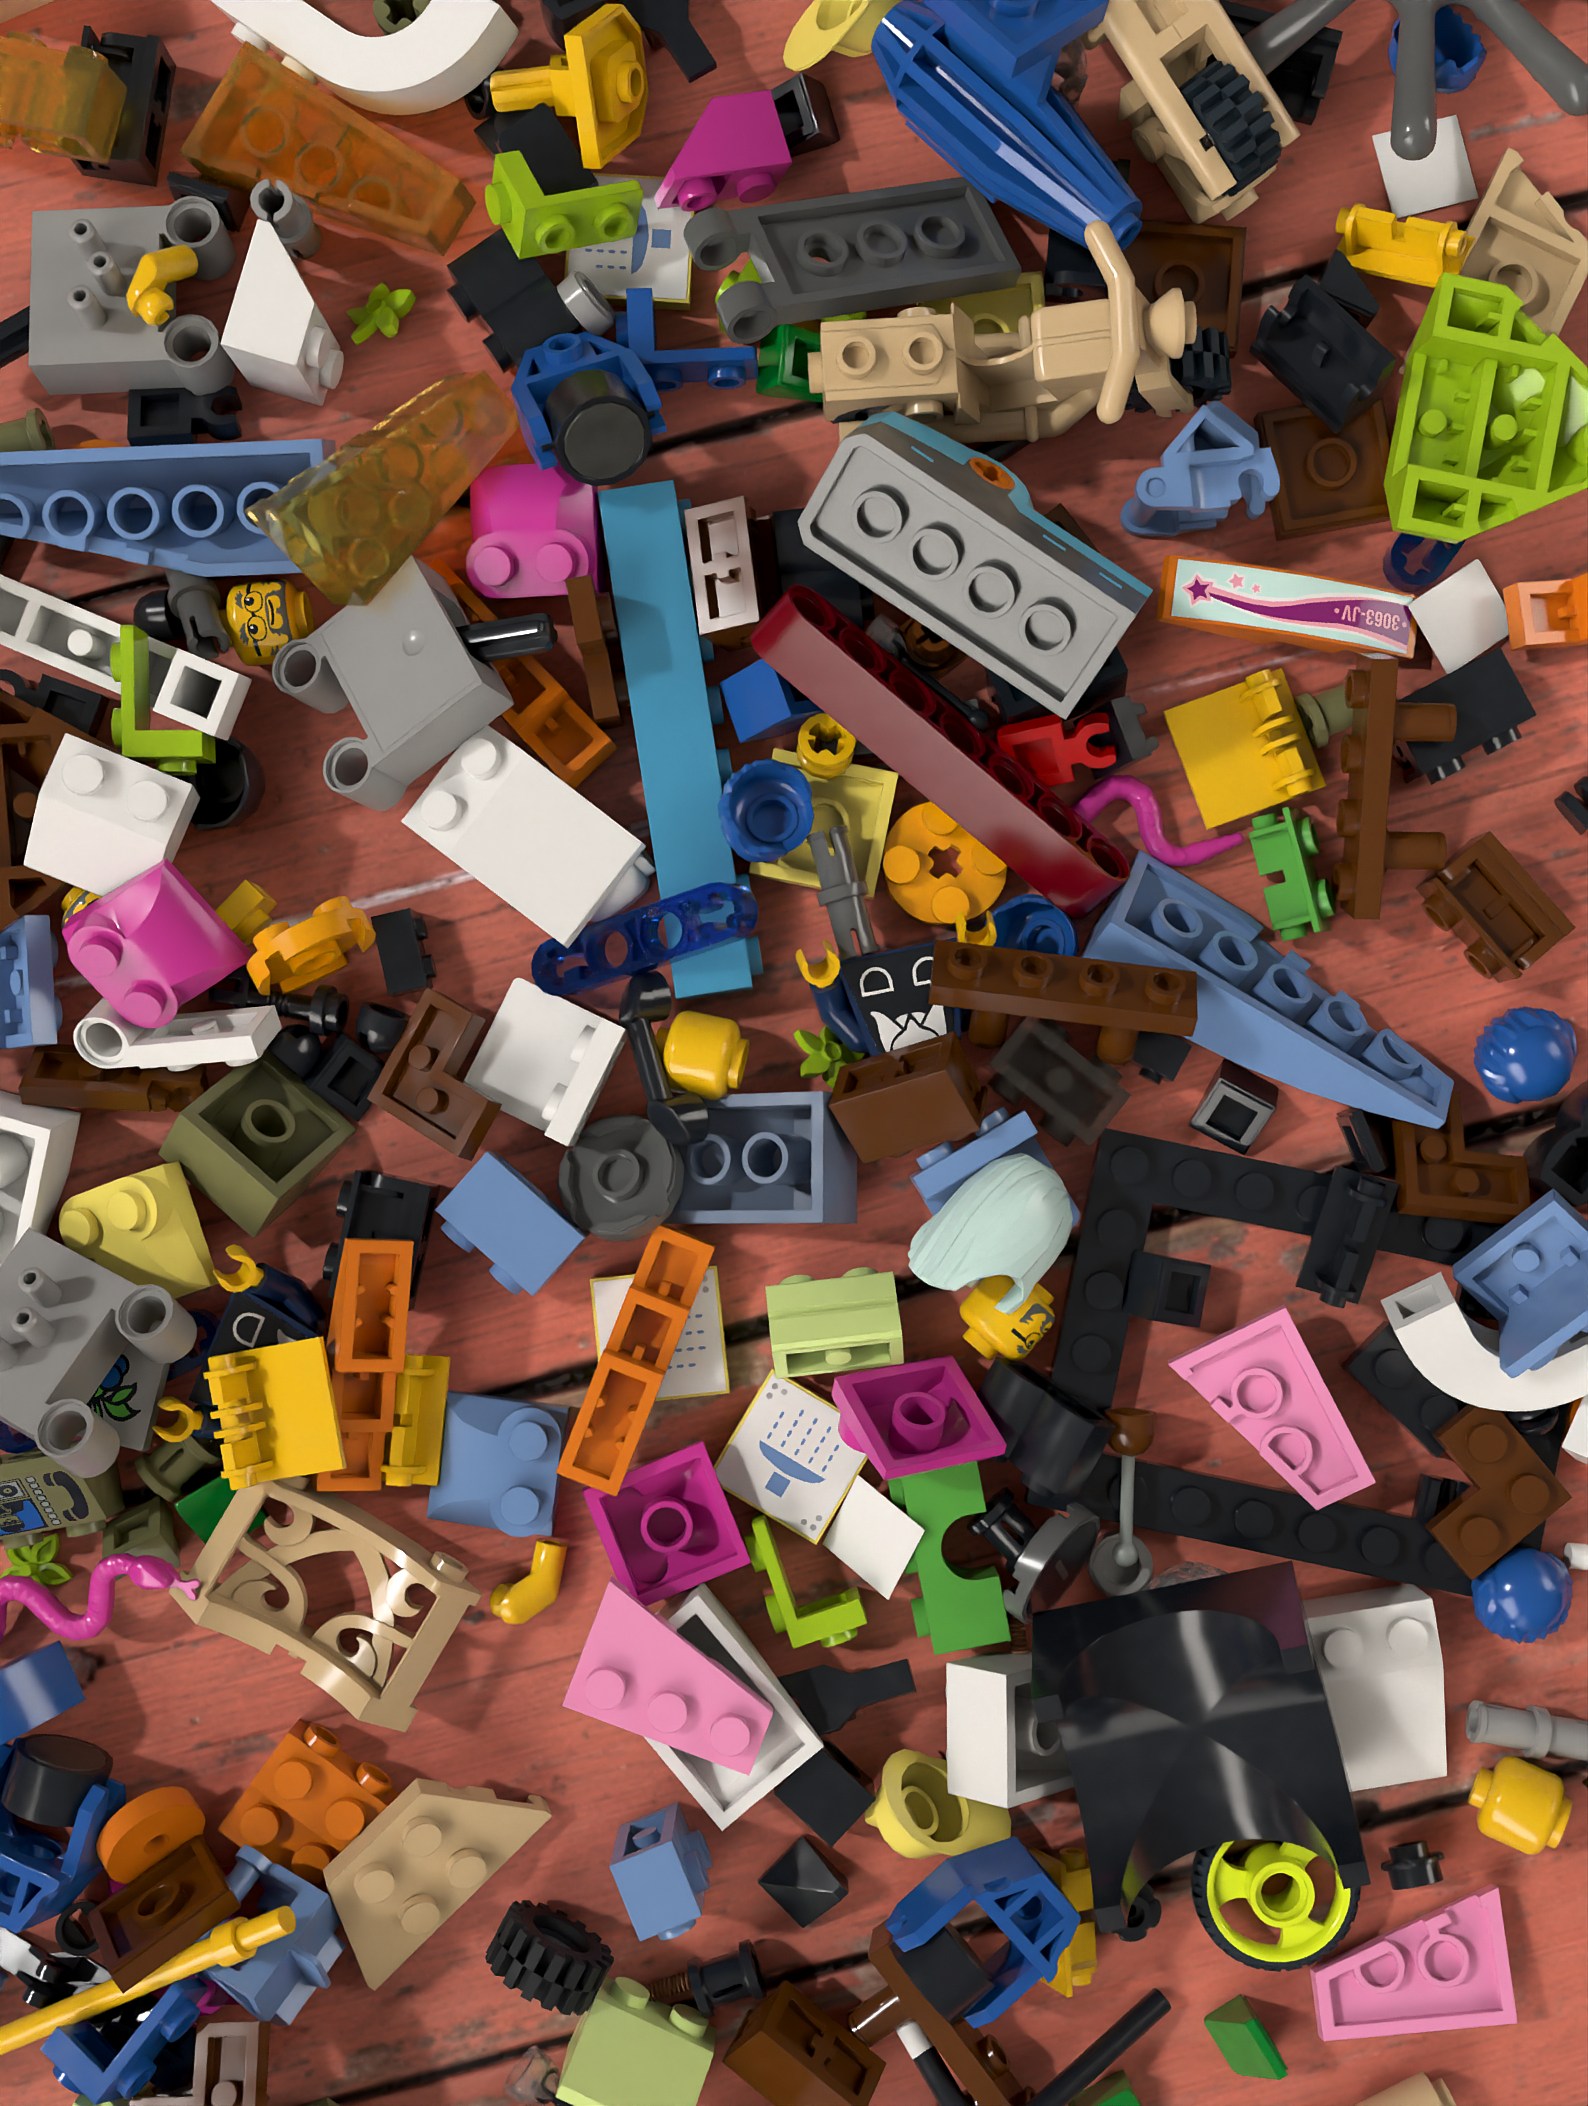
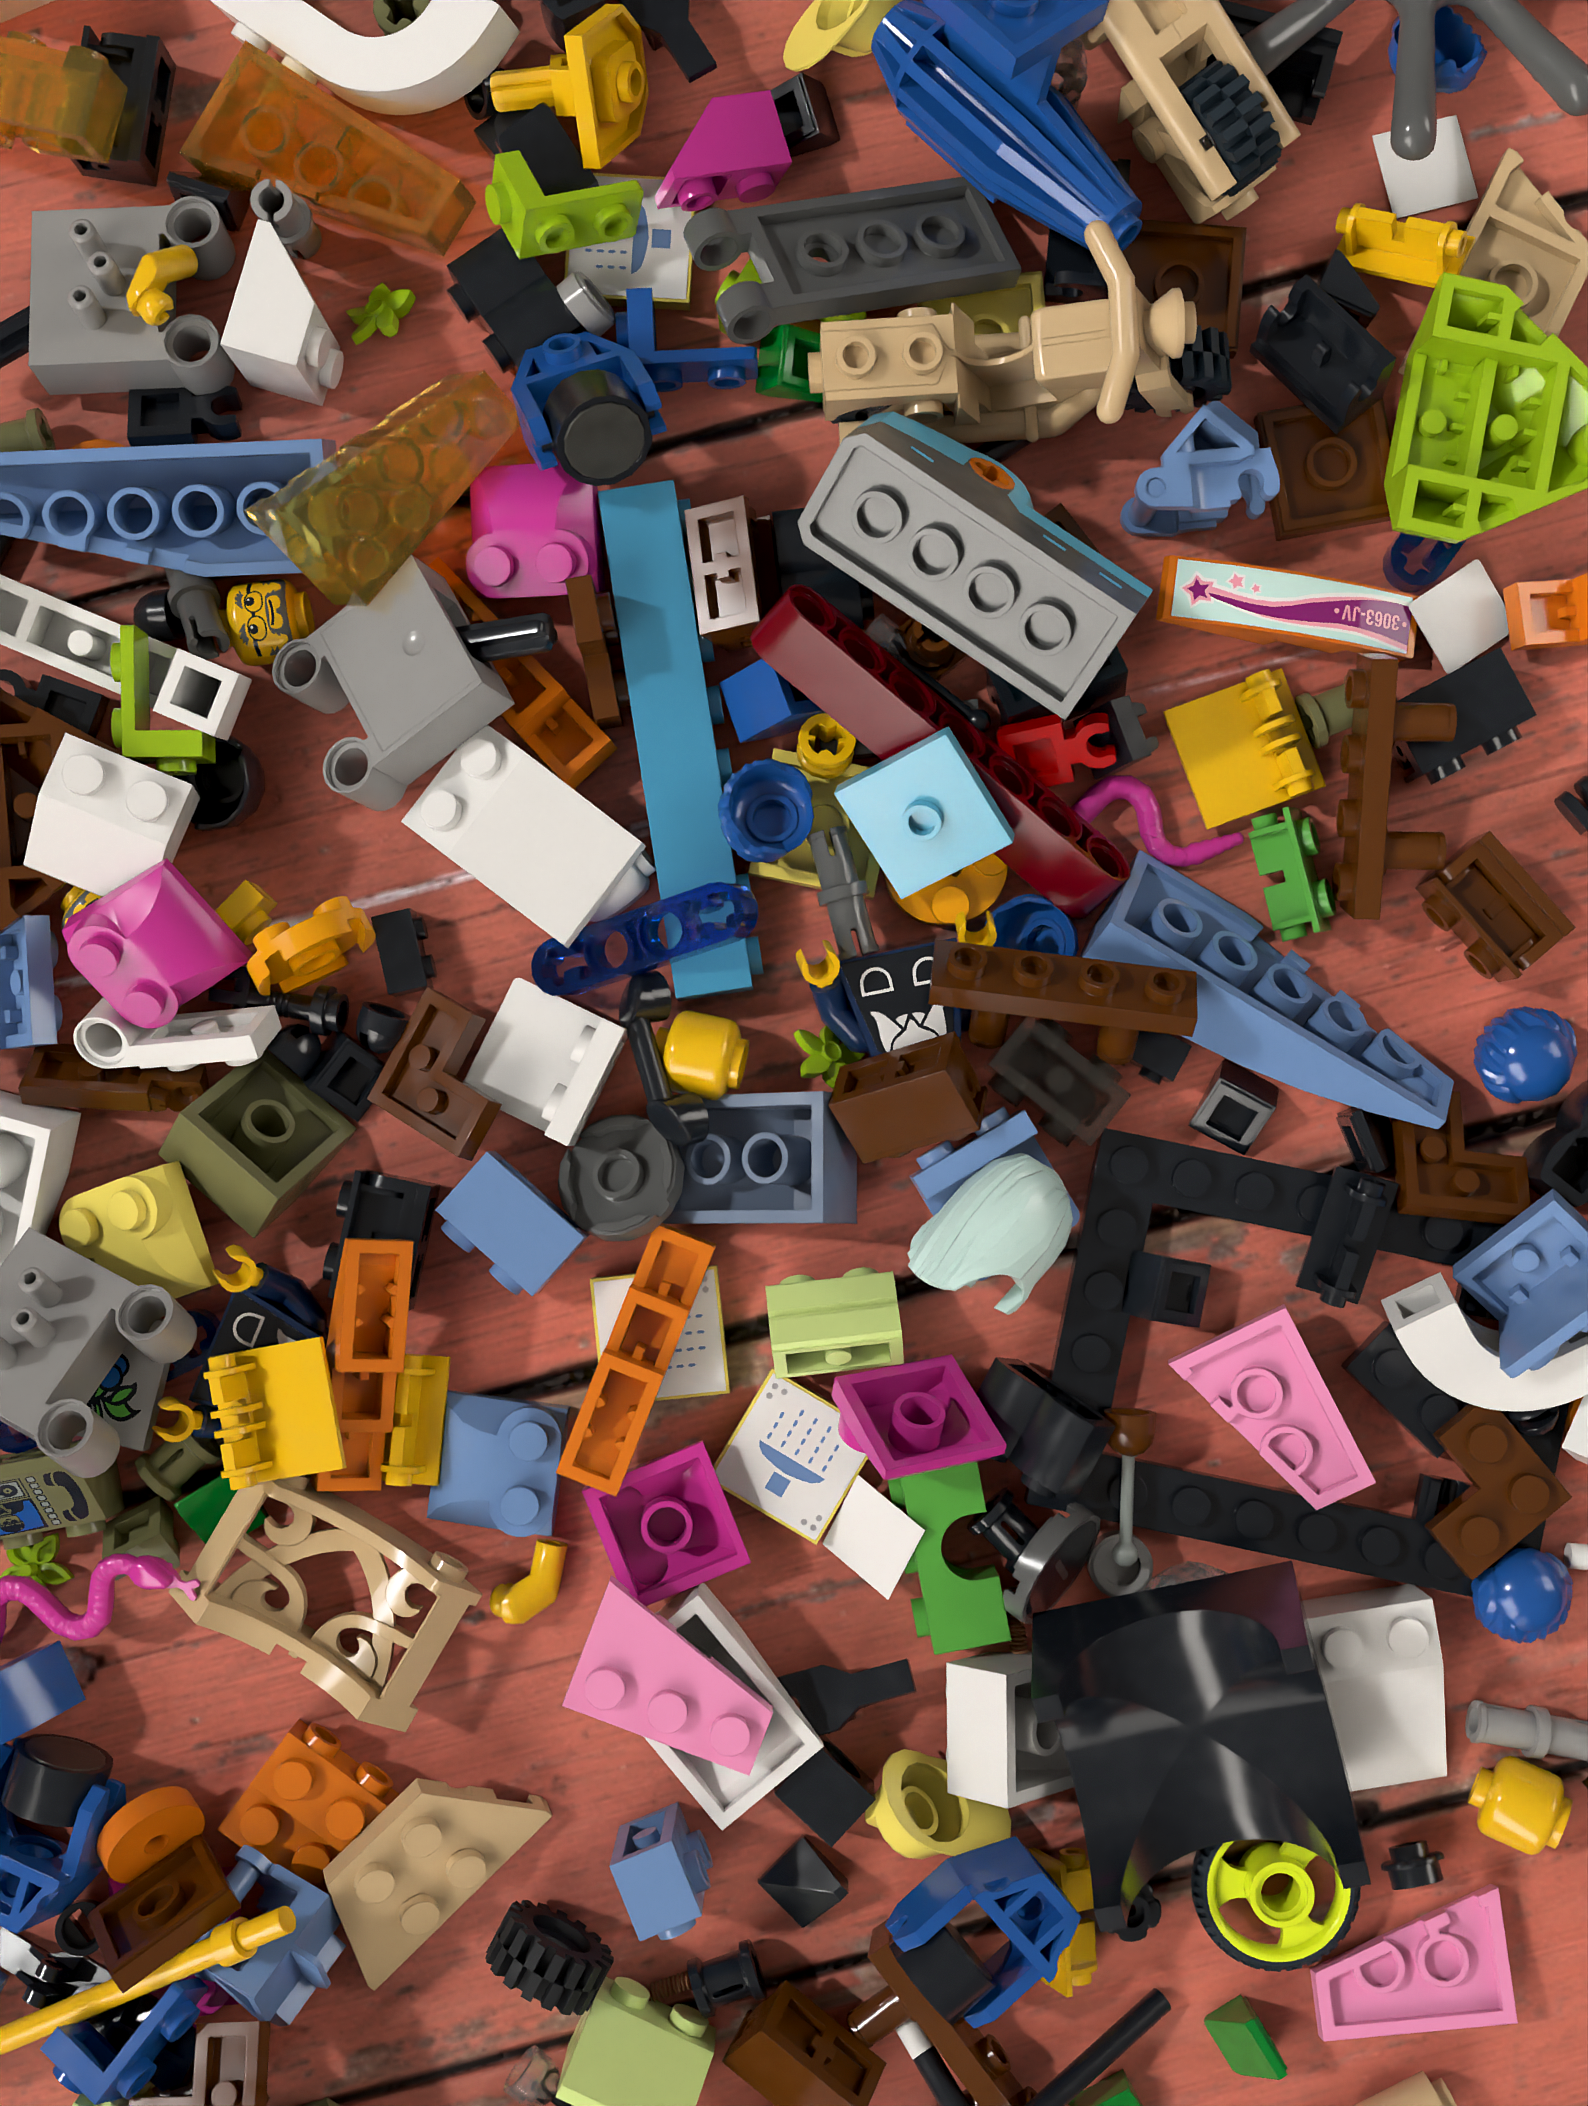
(826, 1619): lime bracket -> none
(924, 813): none -> medium azure plate
(997, 1332): yellow head -> none

